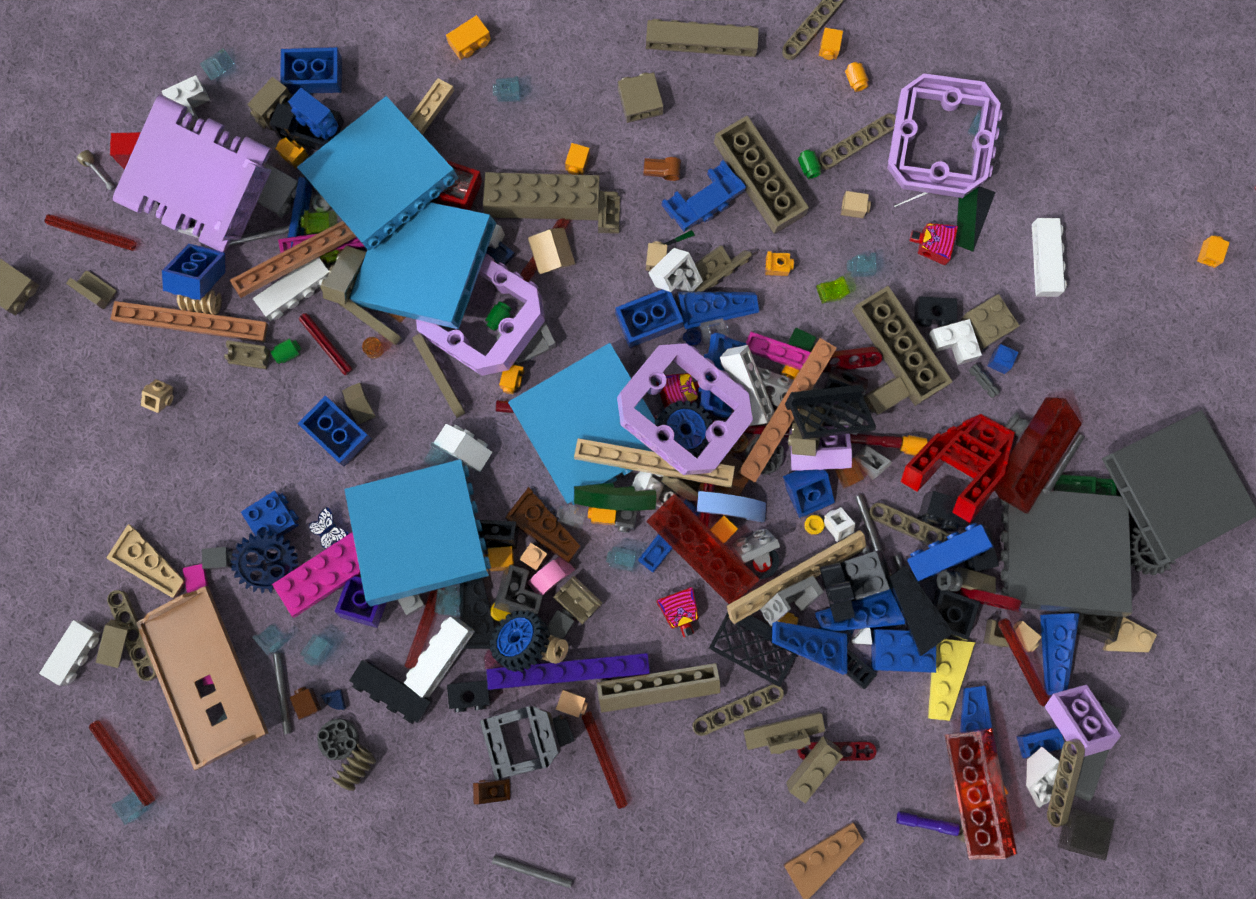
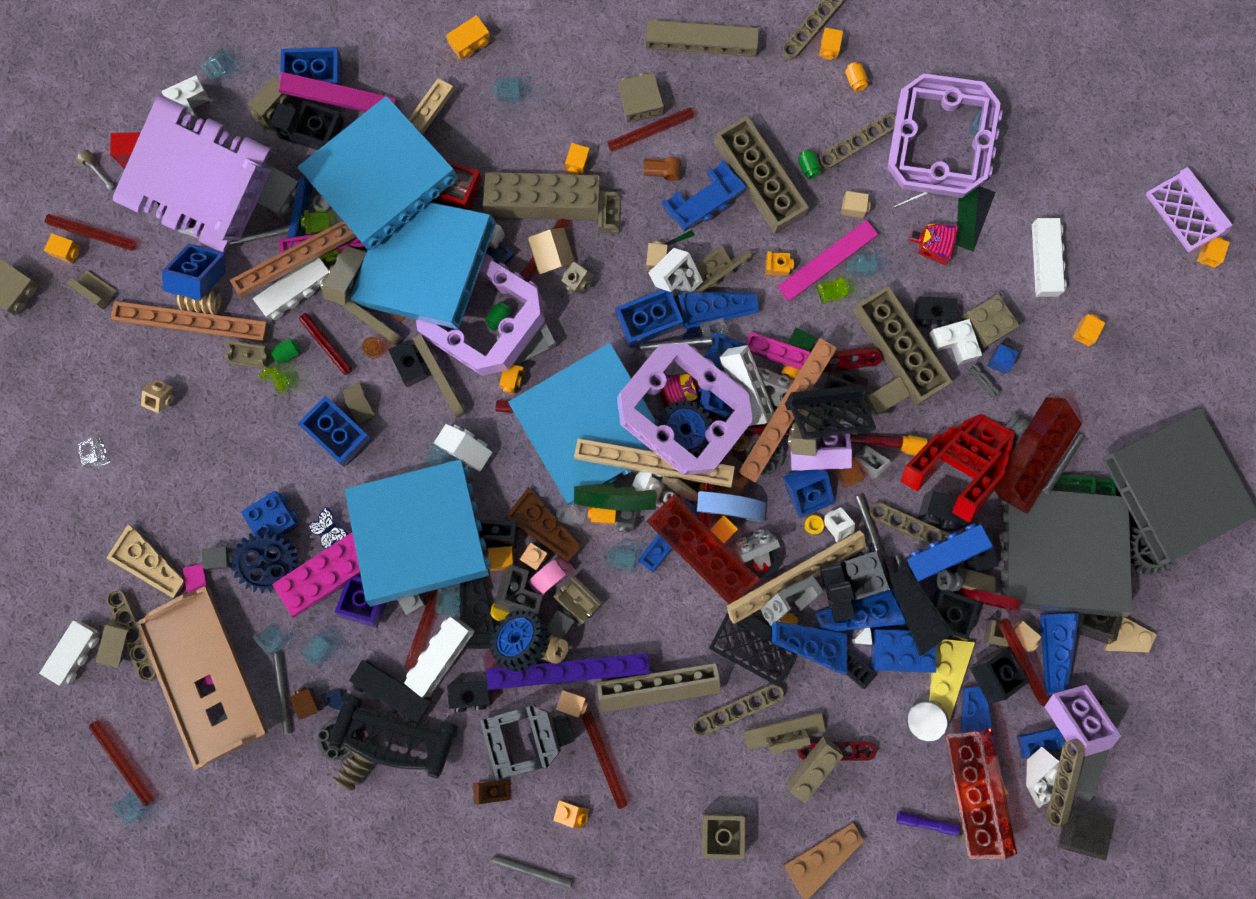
(62, 248): none -> light orange brick
(93, 452): none -> clear brick
(279, 380): none -> clear neon green bracket
(291, 152): light orange brick -> none
(313, 114): blue brick -> none
(328, 92): none -> dark pink tile
(353, 717): none -> black piece
(404, 352): none -> black brick
(571, 815): none -> light orange bracket
(577, 278): none -> dark tan brick
(650, 129): none -> clear red axle
(680, 610): torso -> none
(691, 342): none -> flat silver bar
(723, 836): none -> dark tan brick
(827, 260): none -> dark pink tile
(928, 720): none -> tile
(999, 675): none -> black brick
(1089, 329): none -> light orange brick
(1204, 203): none -> lavender fence

